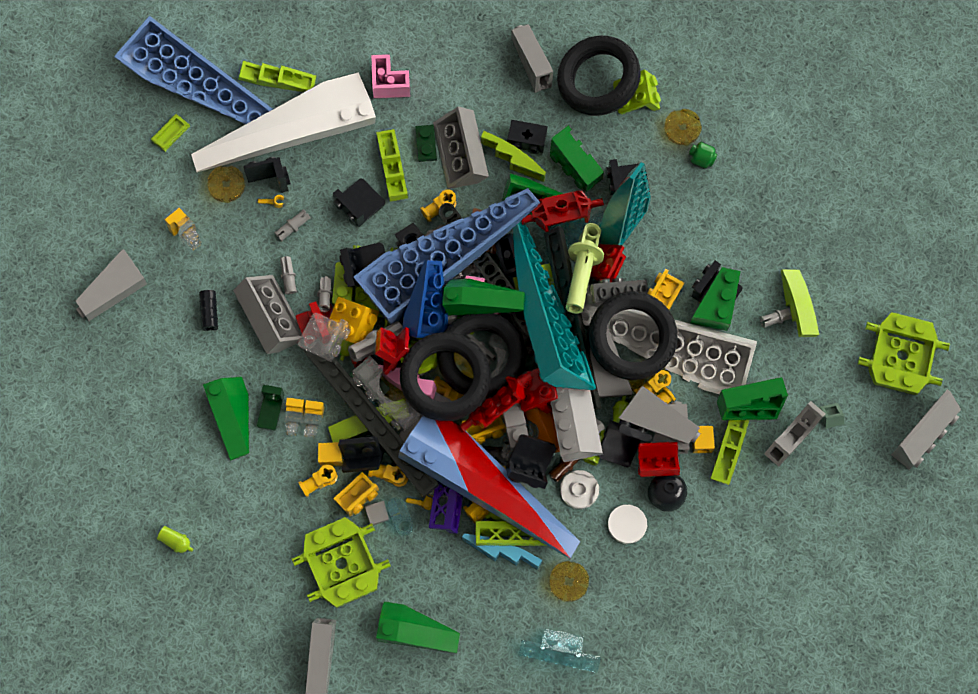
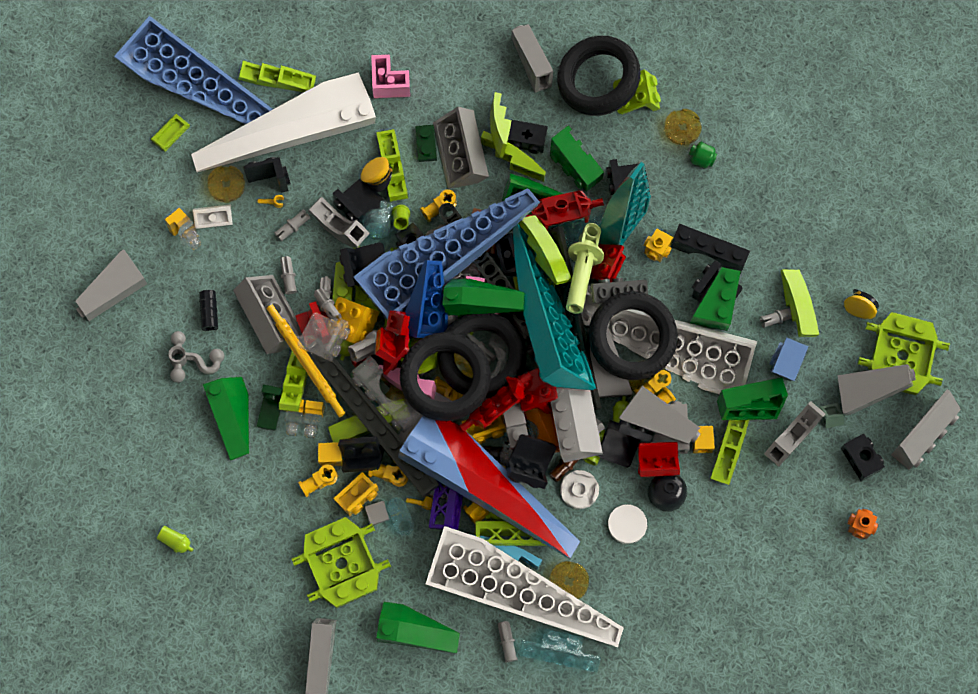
(178, 374): none -> light grey piece
(212, 216): none -> white slope
(293, 385): none -> lime slope
(306, 361): none -> yellow axle
(327, 304): none -> light grey axle
(344, 230): none -> light grey arch
(377, 174): none -> yellow piece
(379, 221): none -> clear light blue hat
(398, 322): none -> red bracket
(400, 217): none -> lime piece
(490, 576): none -> white wedge
(498, 125): none -> lime slope
(507, 641): none -> light grey axle
(547, 252): none -> lime slope
(658, 245): none -> yellow brick
(666, 288): yellow bracket -> none
(694, 241): none -> black arch
(788, 359): none -> medium blue wedge
(858, 528): none -> orange brick
(861, 305): none -> yellow piece
(862, 468): none -> black brick
(872, 386): none -> light grey slope

